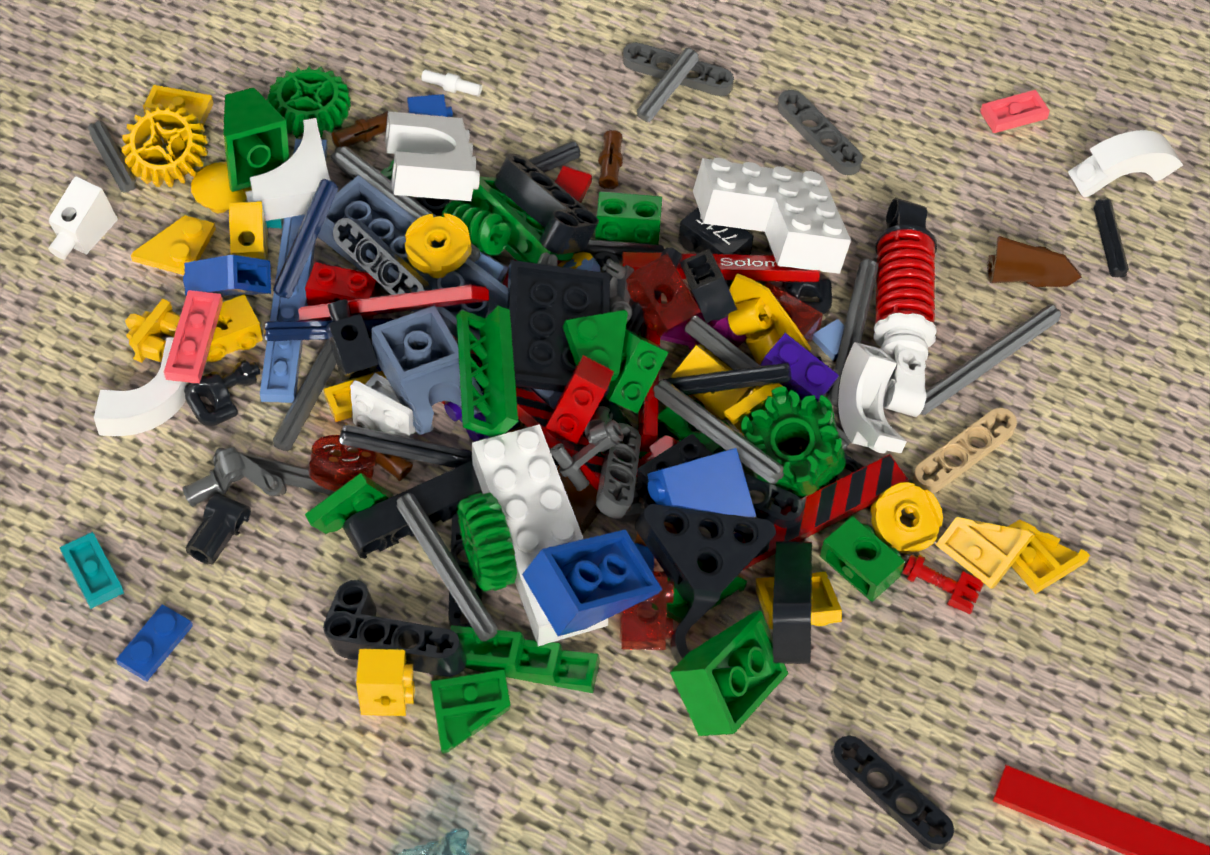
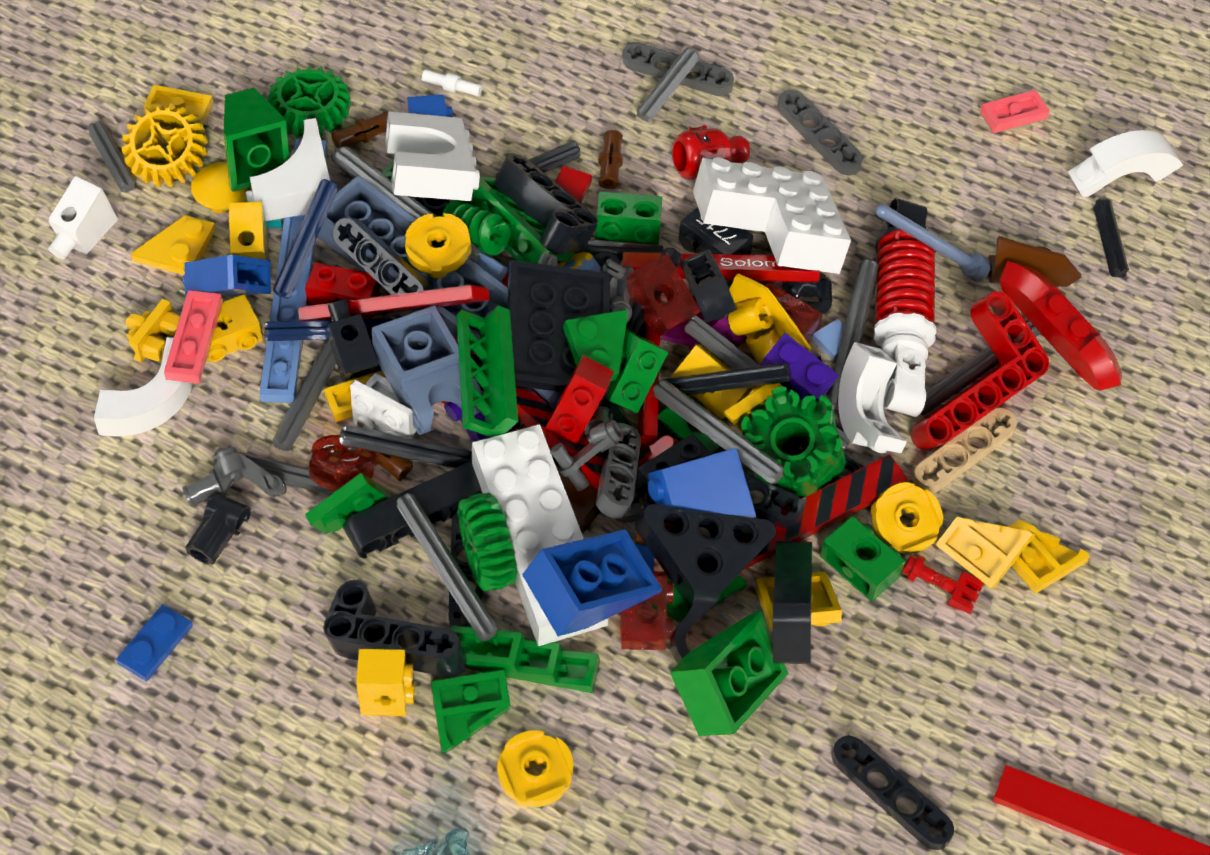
(91, 570): teal plate -> none
(216, 390): black piece -> none
(544, 750): none -> yellow plate
(706, 143): none -> red piece
(972, 264): none -> sand blue piece
(990, 387): none -> red beam
(1061, 325): none -> red brick

